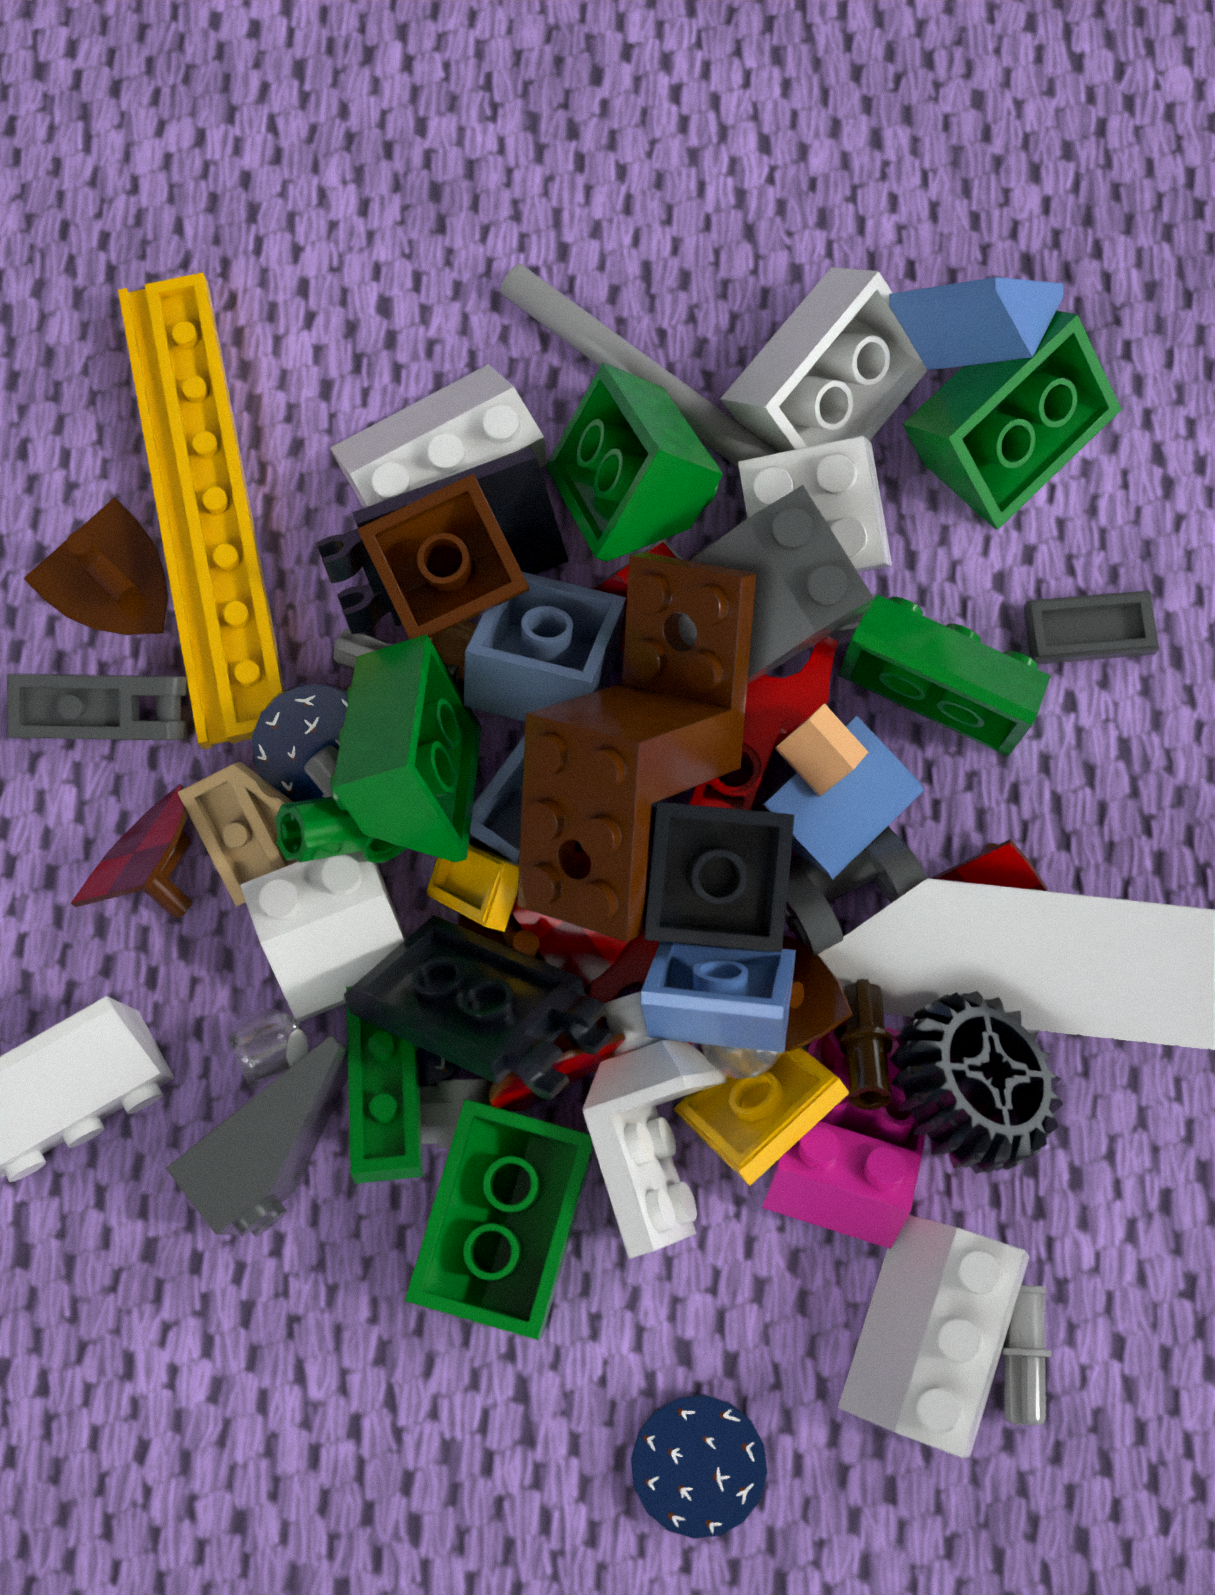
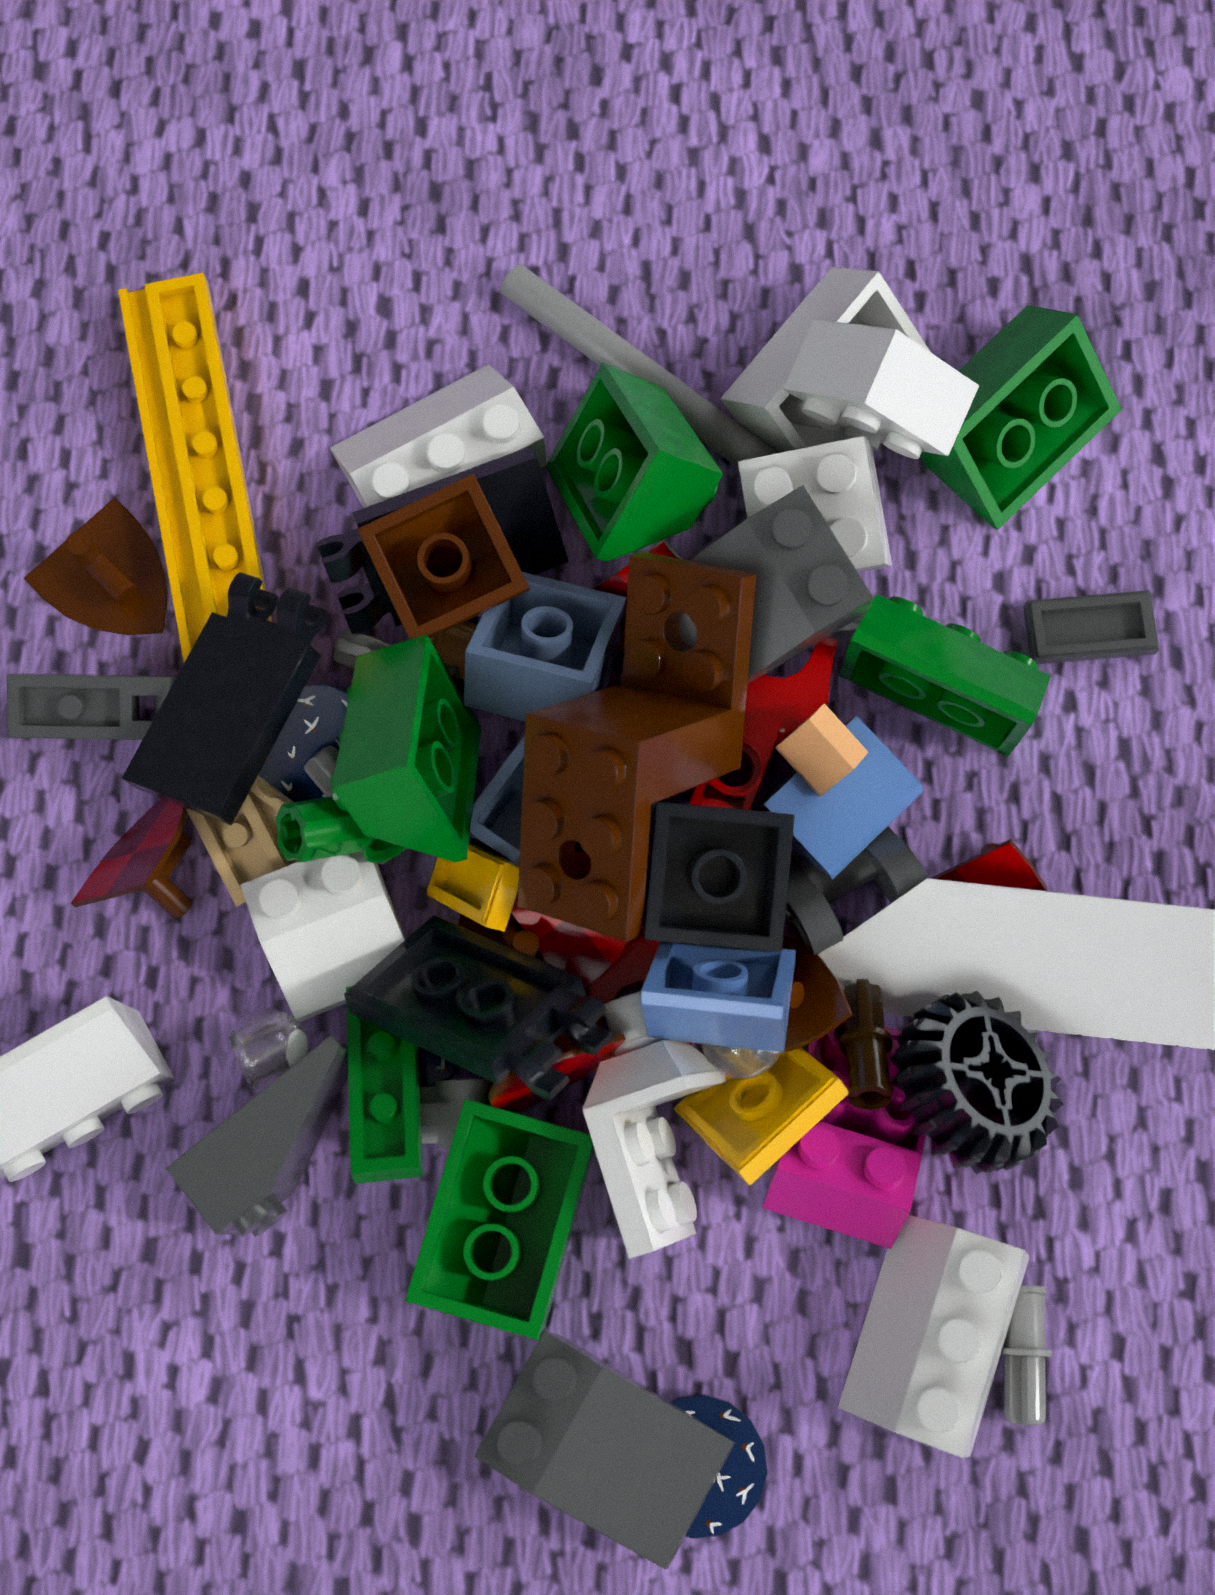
(229, 701): none -> black tile
(604, 1449): none -> dark grey slope
(880, 387): none -> white brick
(977, 320): medium blue slope -> none

